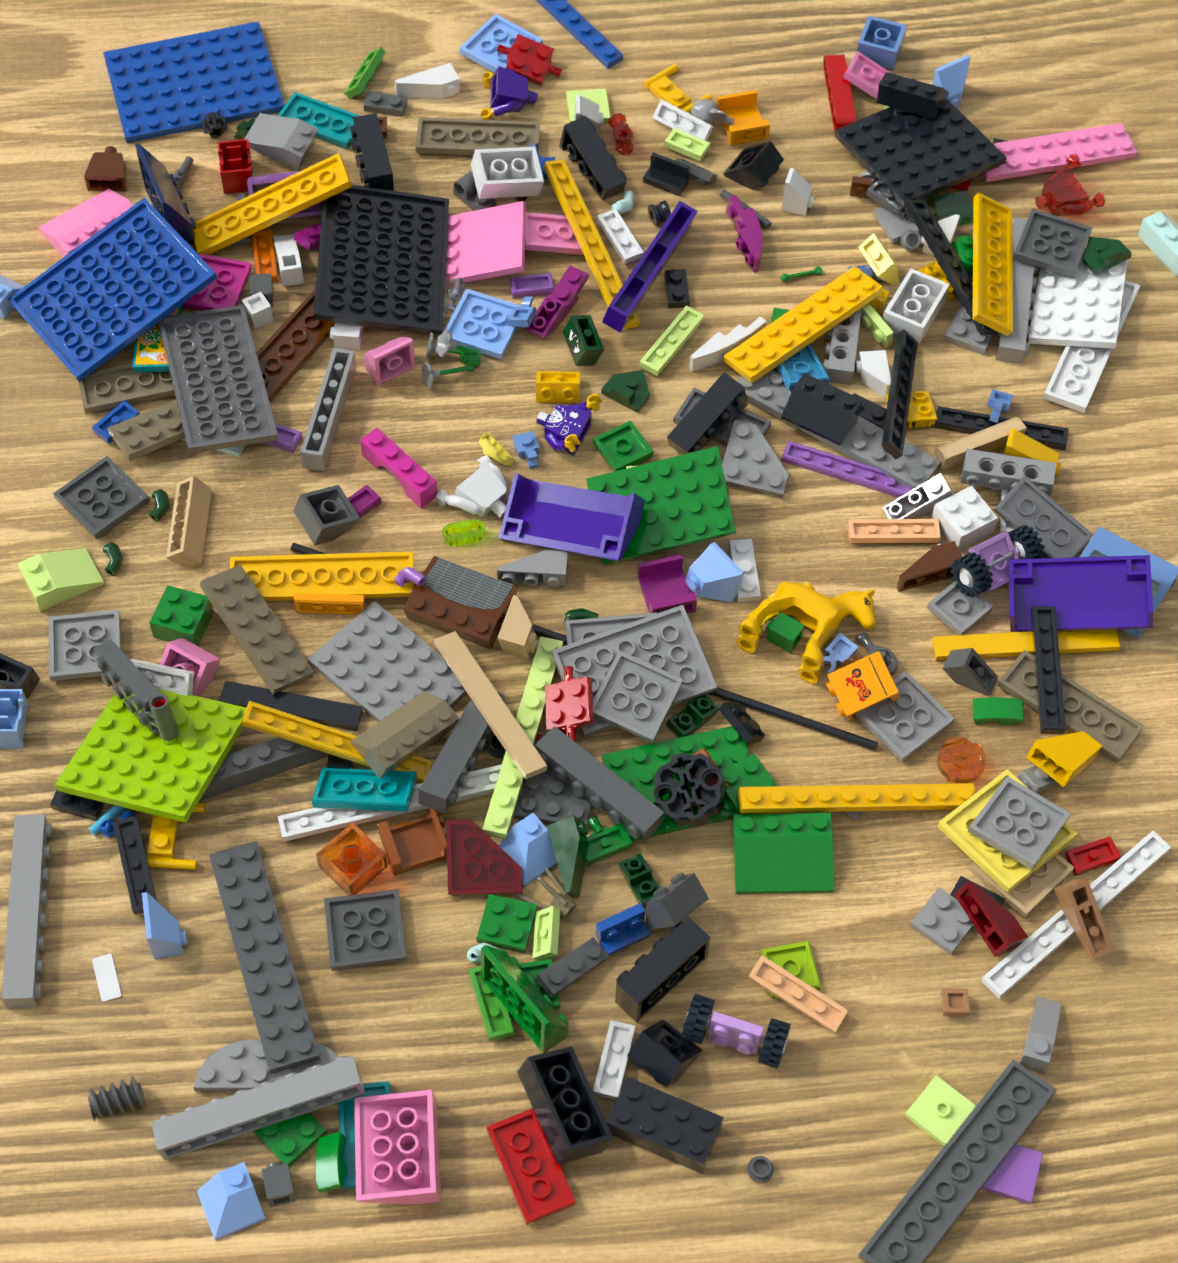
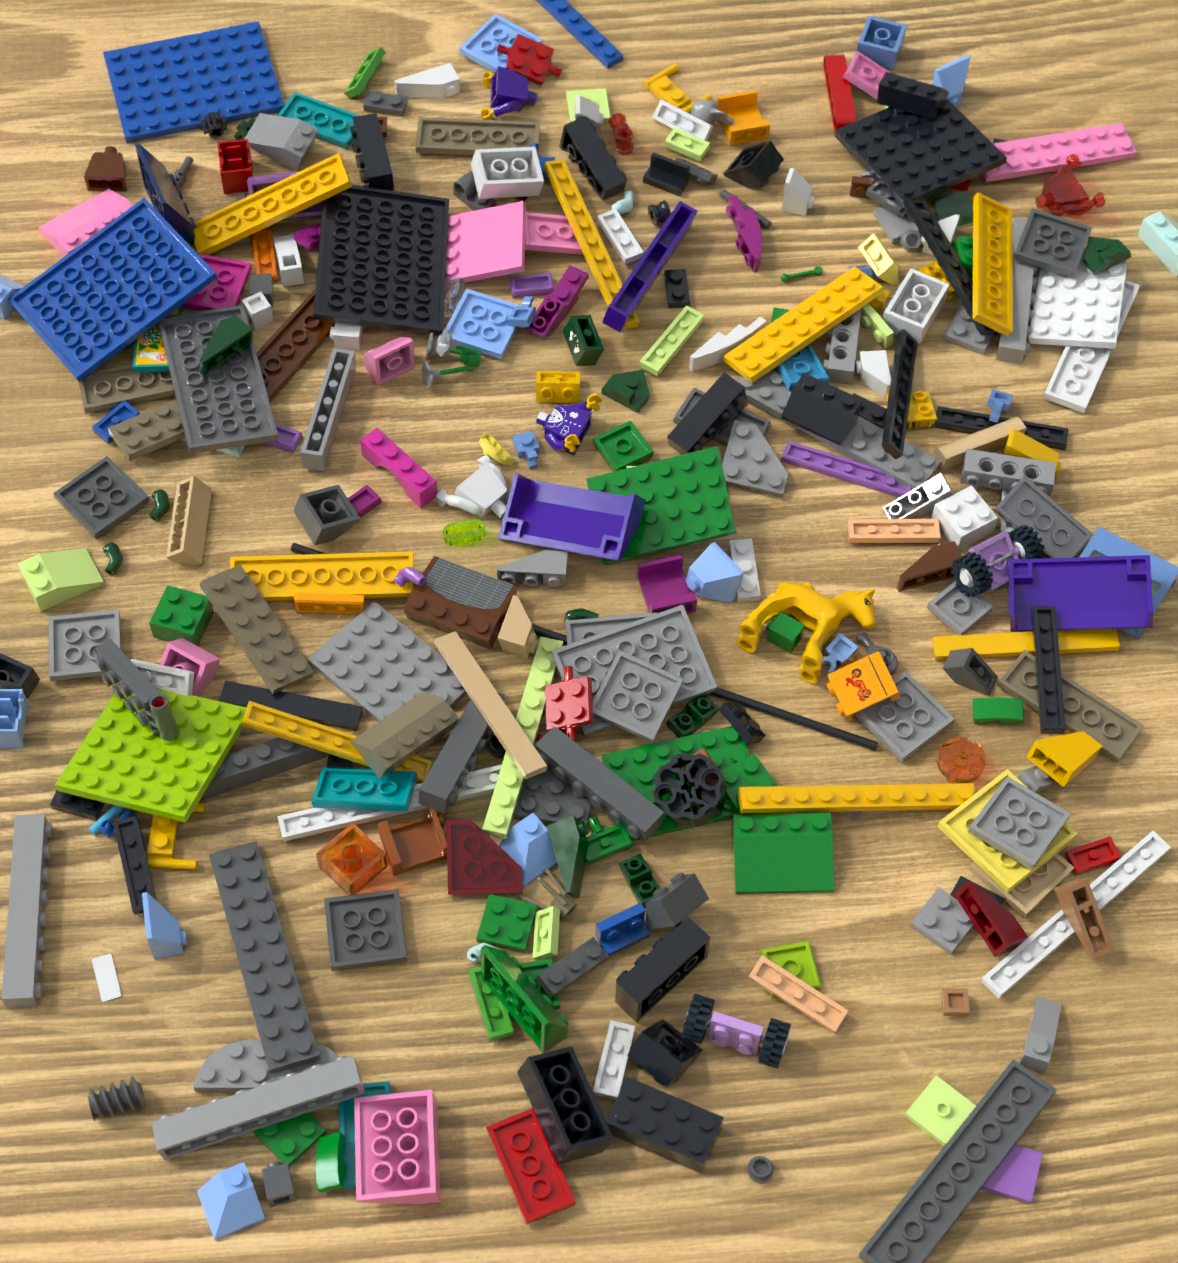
(228, 339): none -> dark green slope

